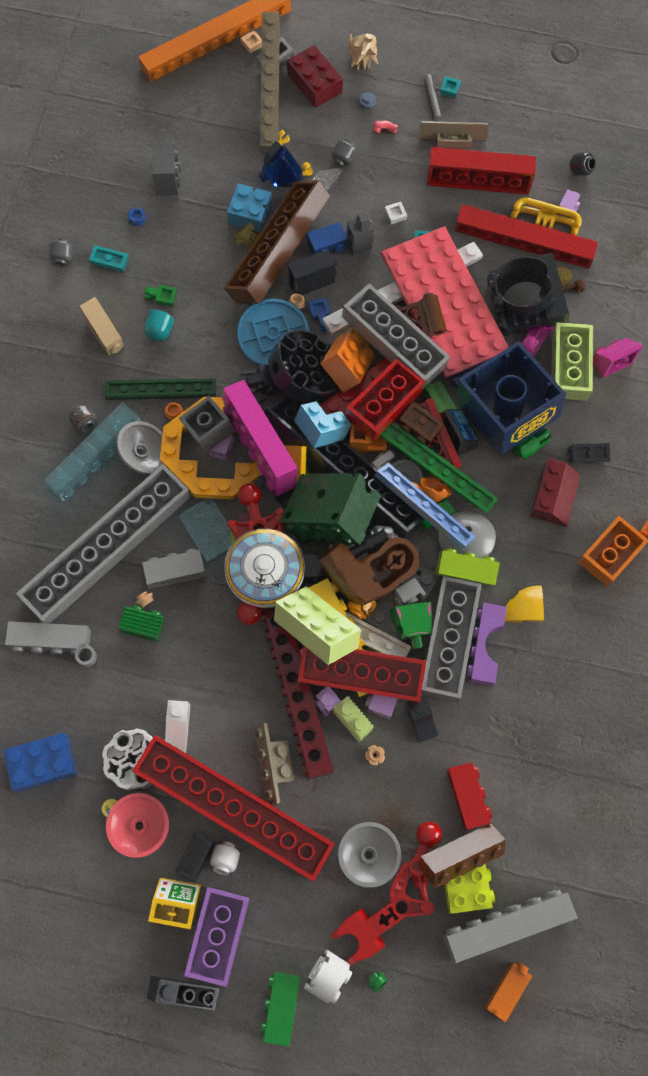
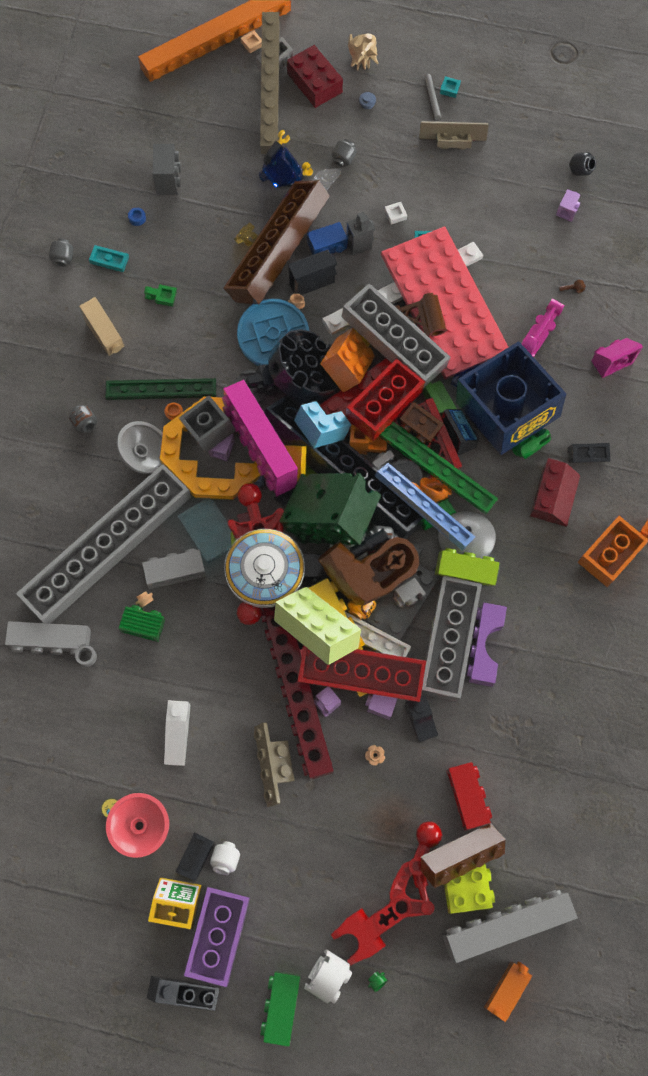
(40, 762): blue brick -> none
(89, 454): clear light blue brick -> none
(113, 749): white connector -> none
(158, 325): teal helmet -> none
(233, 808): red brick -> none
(249, 207): dark azure piece -> none
(319, 310): blue plate -> none
(353, 719): yellowish green brick -> none
(378, 125): coral arm -> none
(385, 851): light grey dish -> none
(413, 622): green torso -> none
(481, 170): red brick -> none
(526, 236): red brick -> none
(526, 606): yellow brick -> none
(538, 270): black hose -> none
(547, 213): yellow piece -> none
(564, 274): clear yellow plate -> none
(573, 359): yellowish green brick -> none

